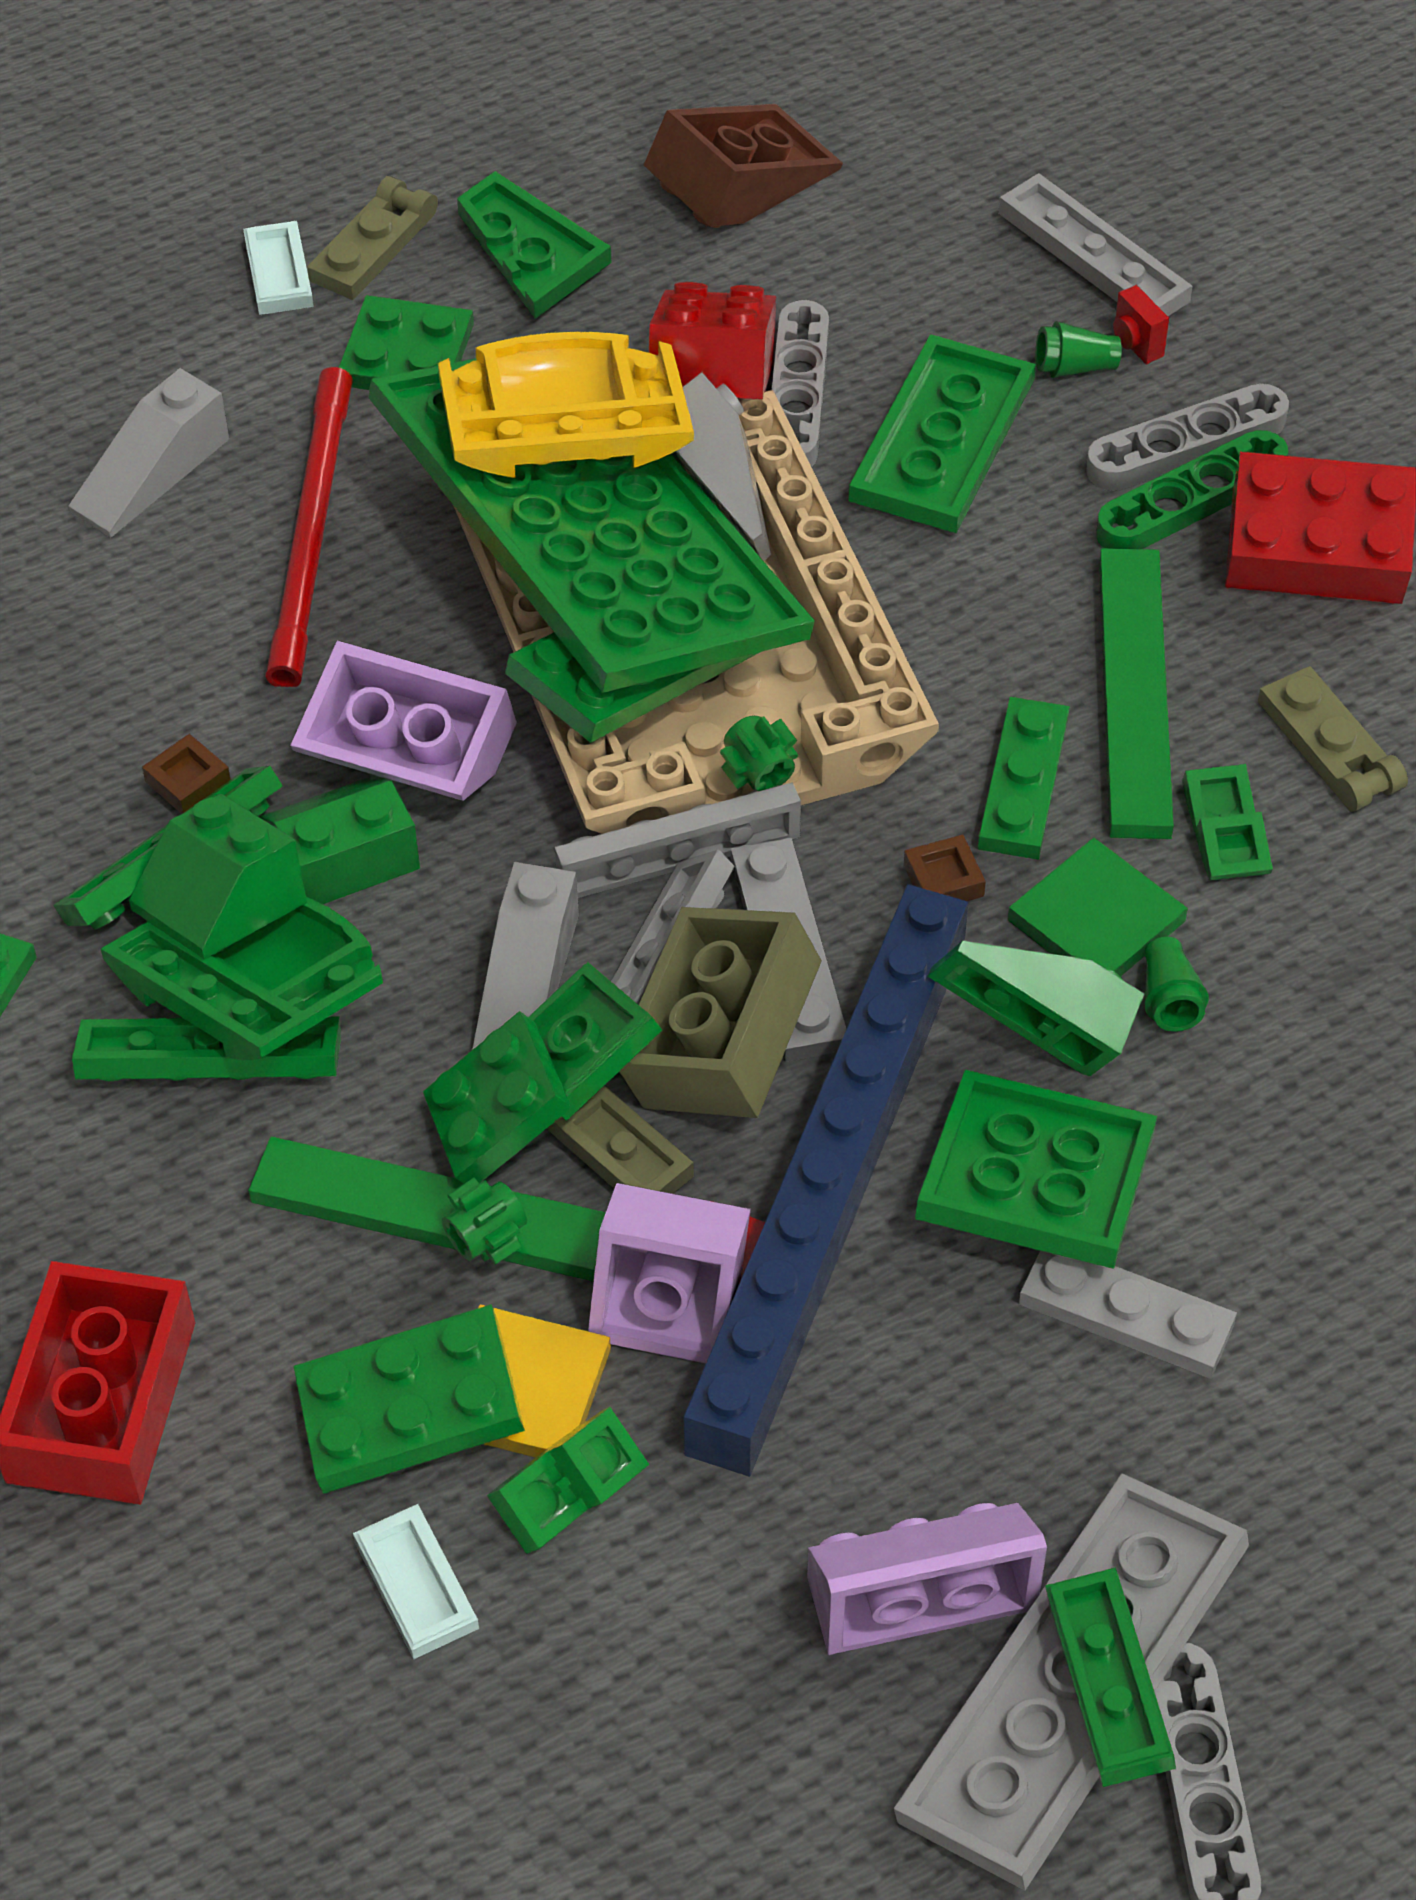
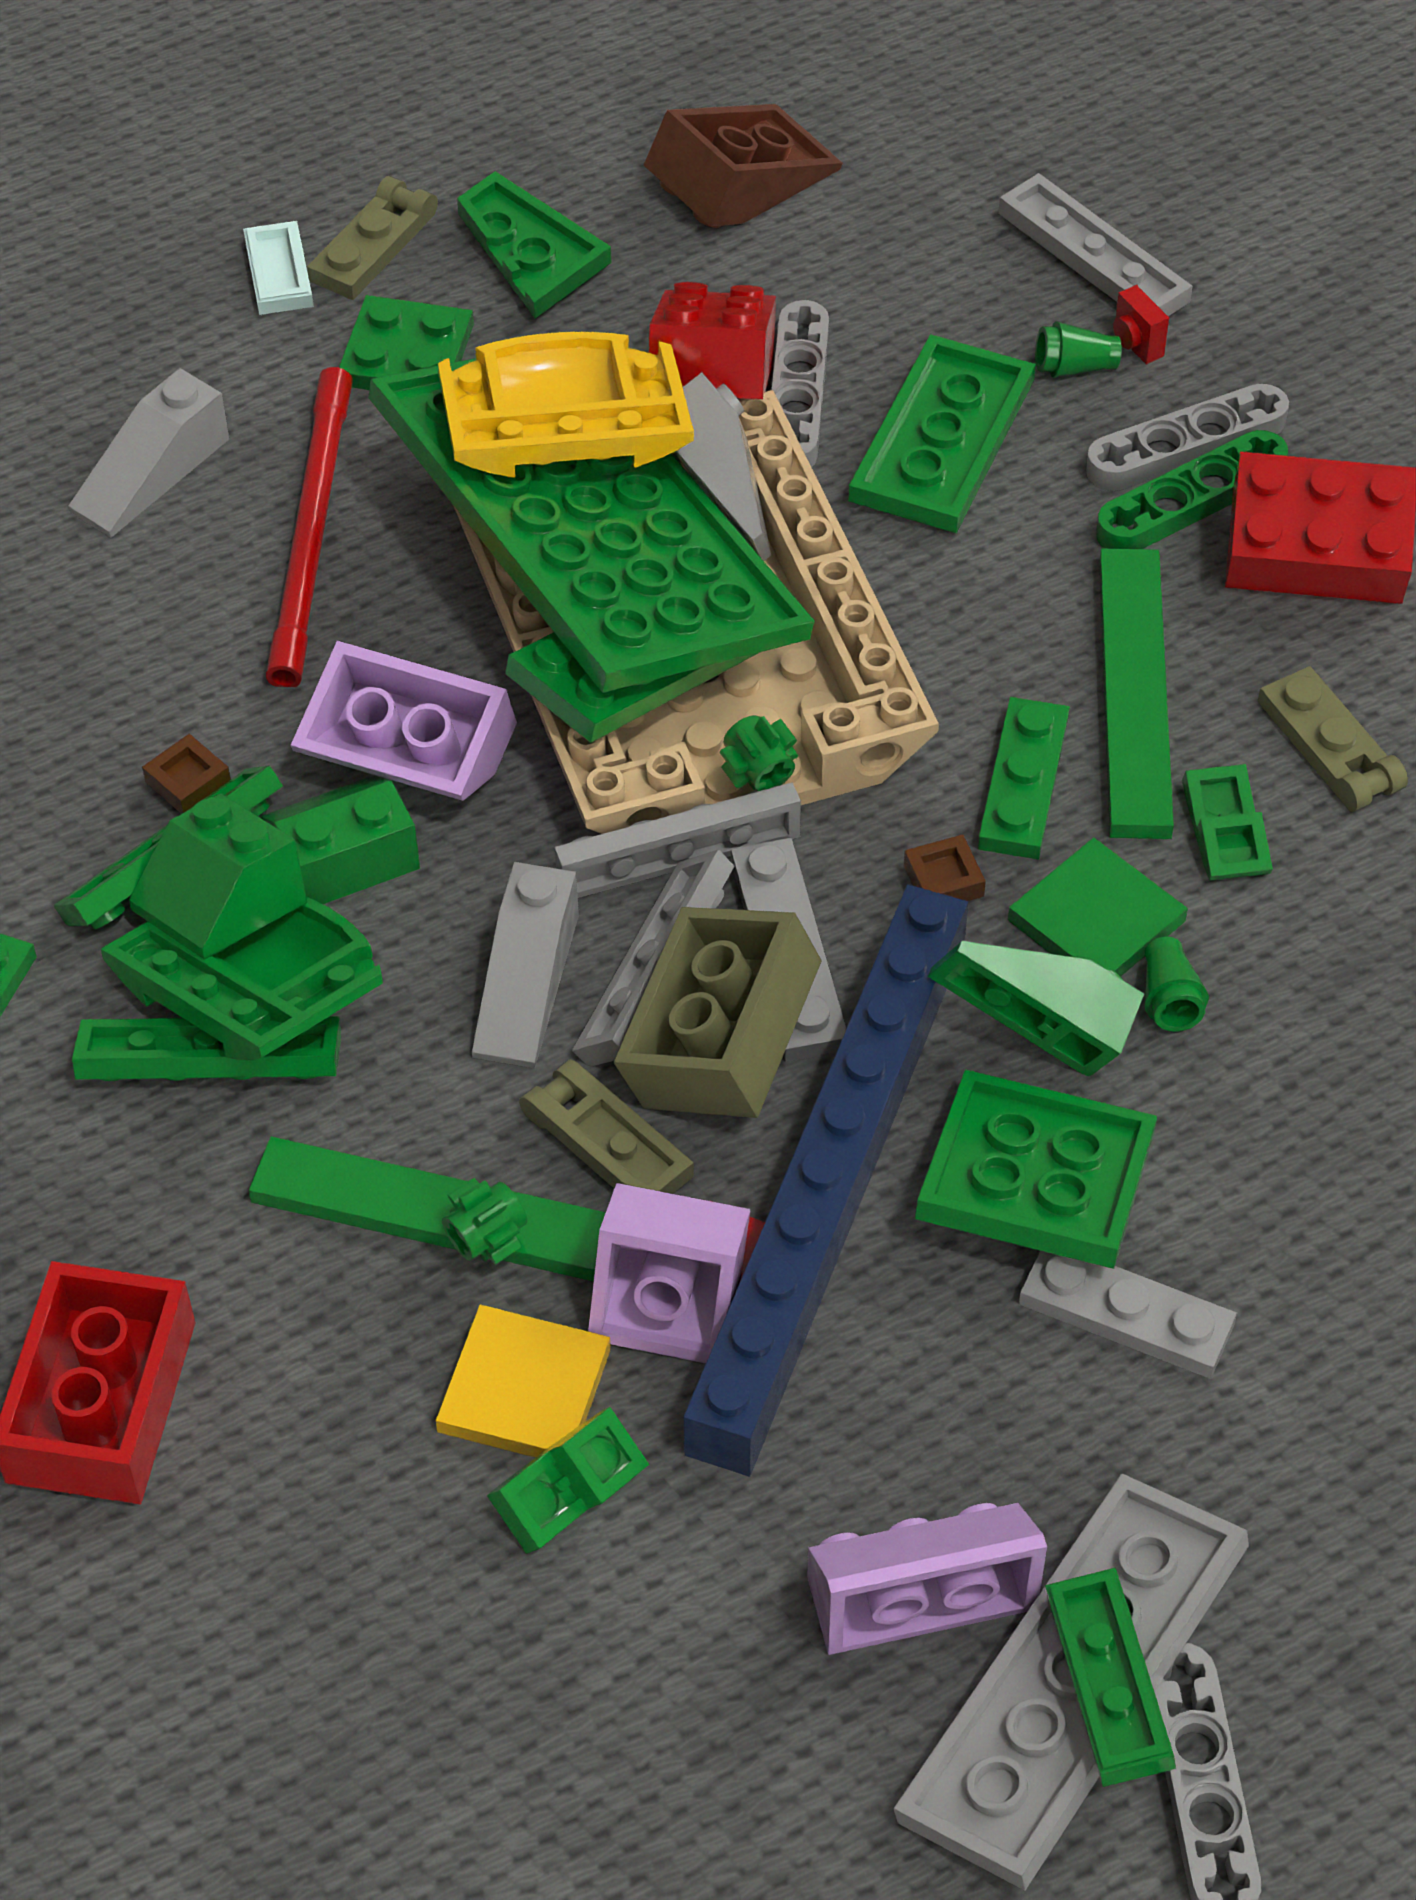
(407, 1399): green plate -> none
(416, 1581): light aqua tile -> none
(496, 1099): green plate -> none
(591, 1033): green tile -> none

